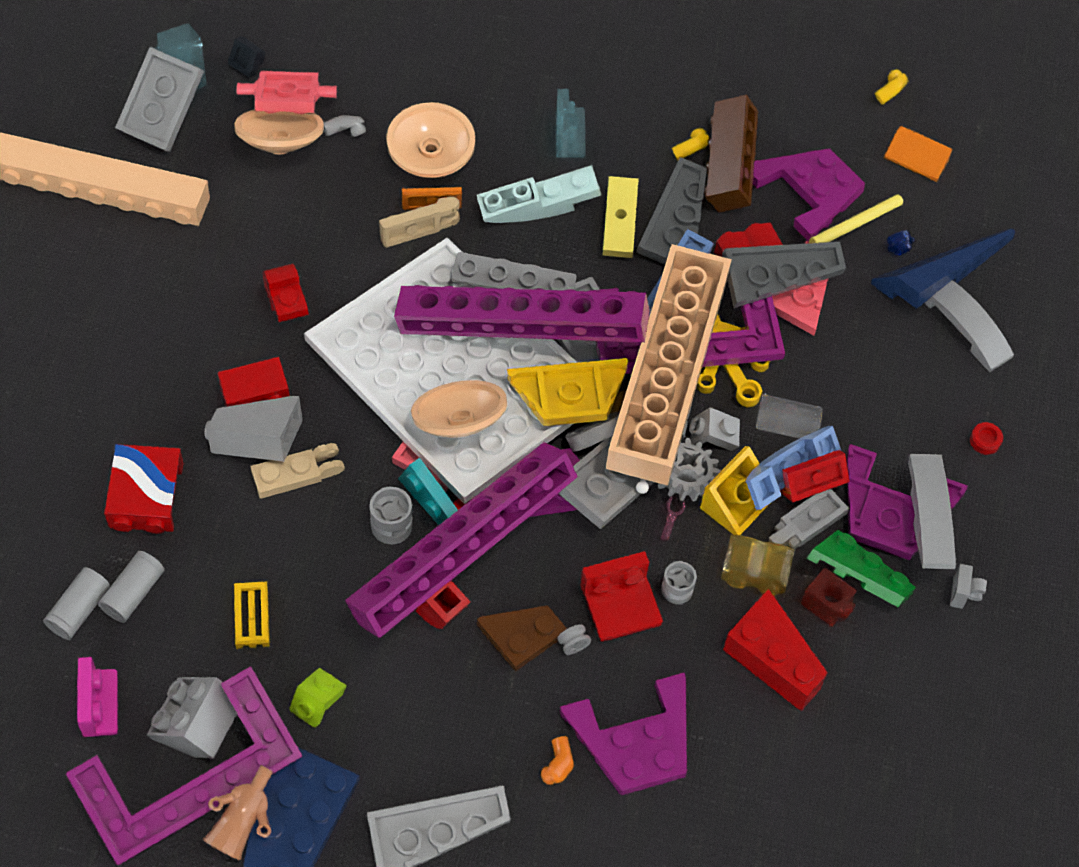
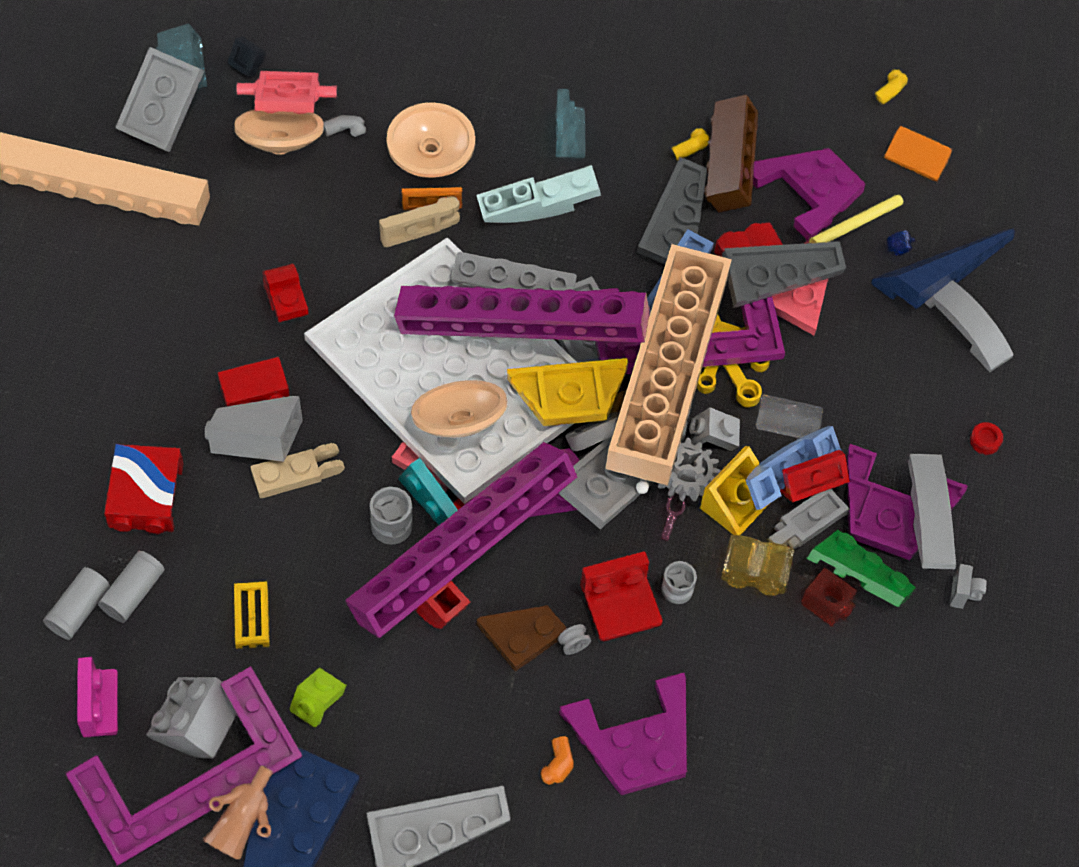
(620, 217): light yellow tile -> none
(776, 652): red wedge -> none

